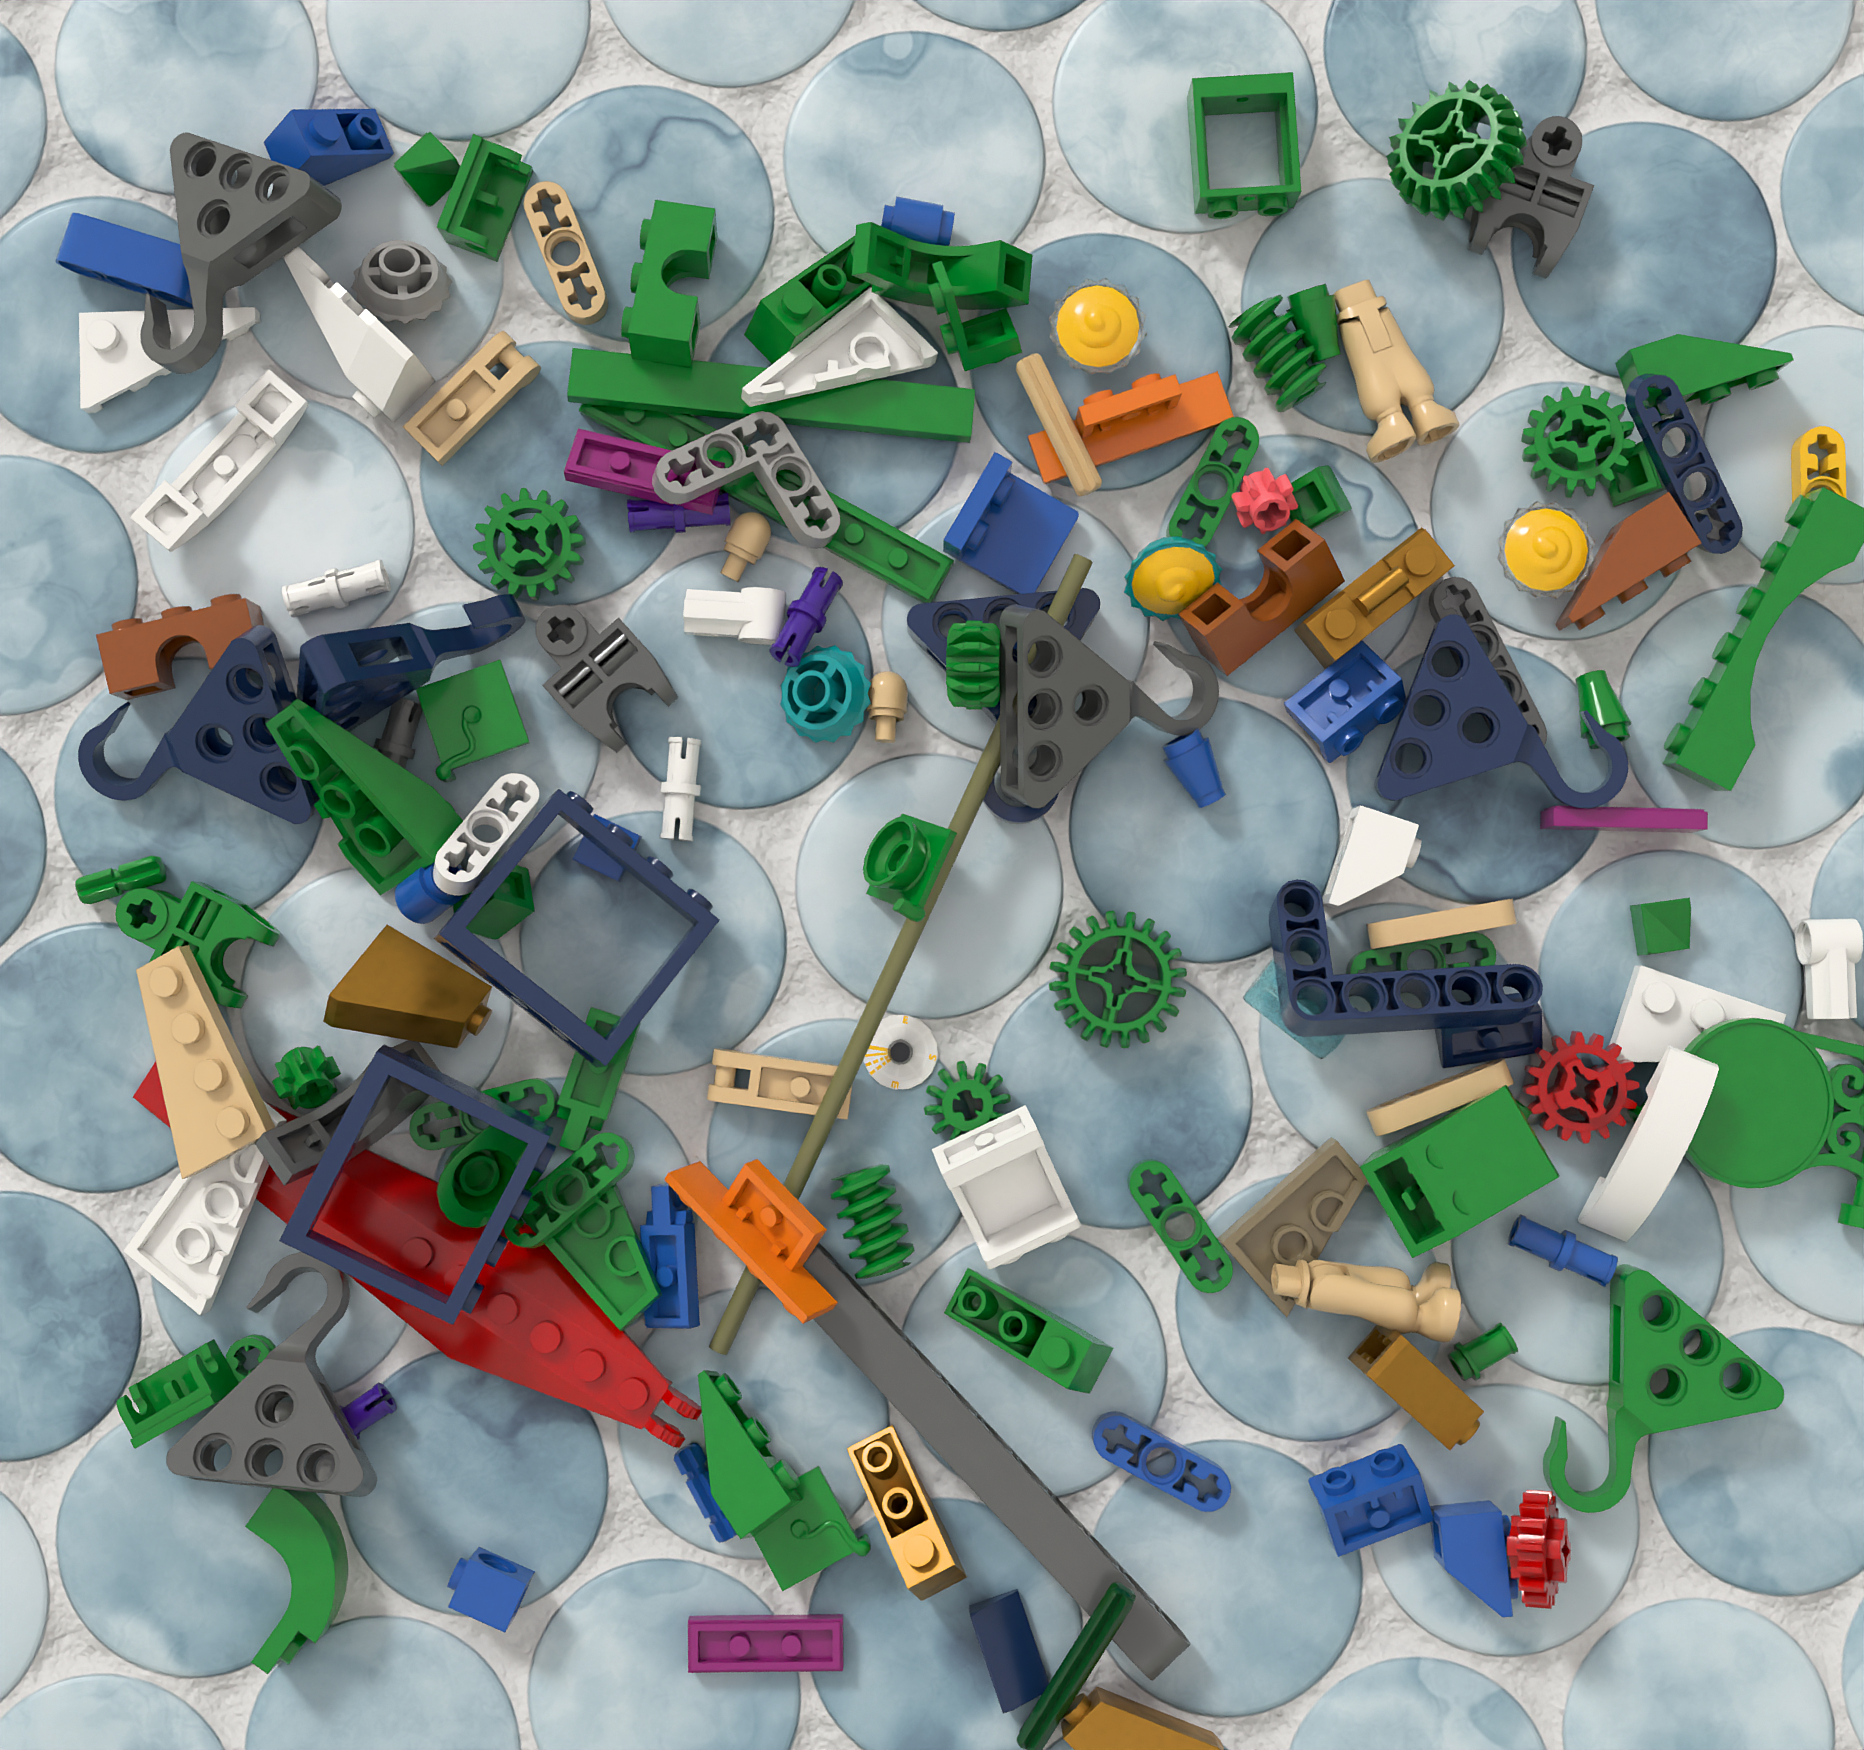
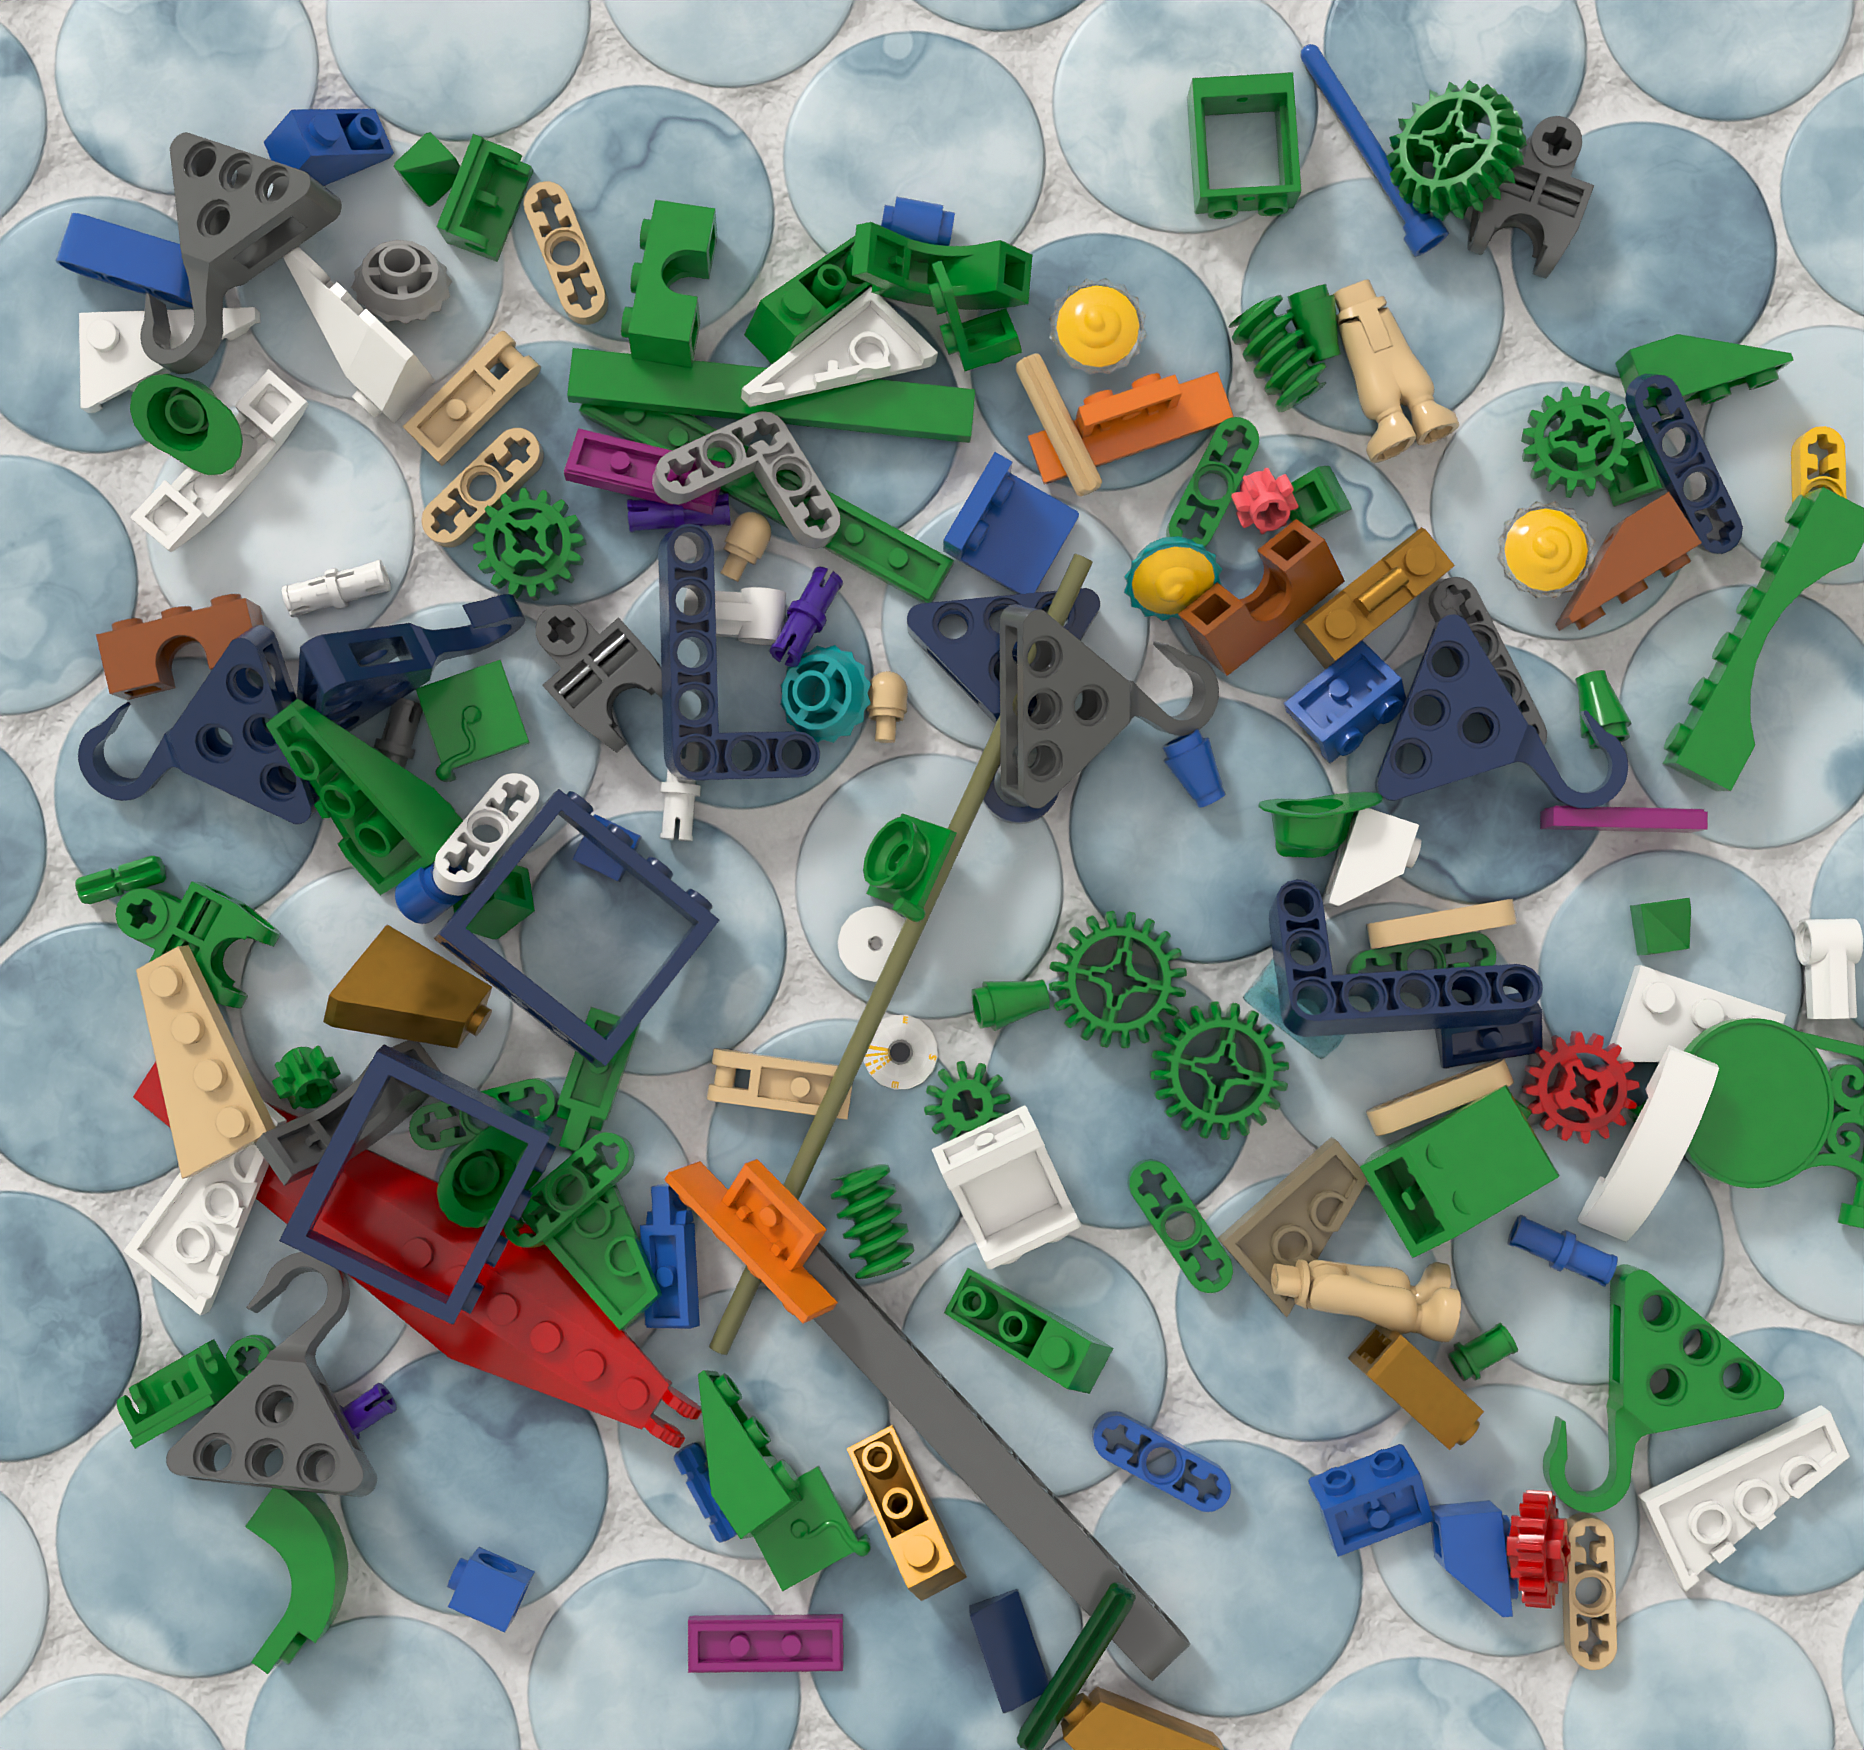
(187, 423): none -> green piece
(481, 465): none -> tan beam
(702, 678): none -> dark blue beam
(868, 940): none -> white piece
(973, 665): green gear -> none
(1006, 1002): none -> green cone
(1225, 1047): none -> green gear
(1315, 824): none -> green piece
(1421, 230): none -> blue piece
(1576, 1628): none -> tan beam
(1728, 1496): none -> white wing

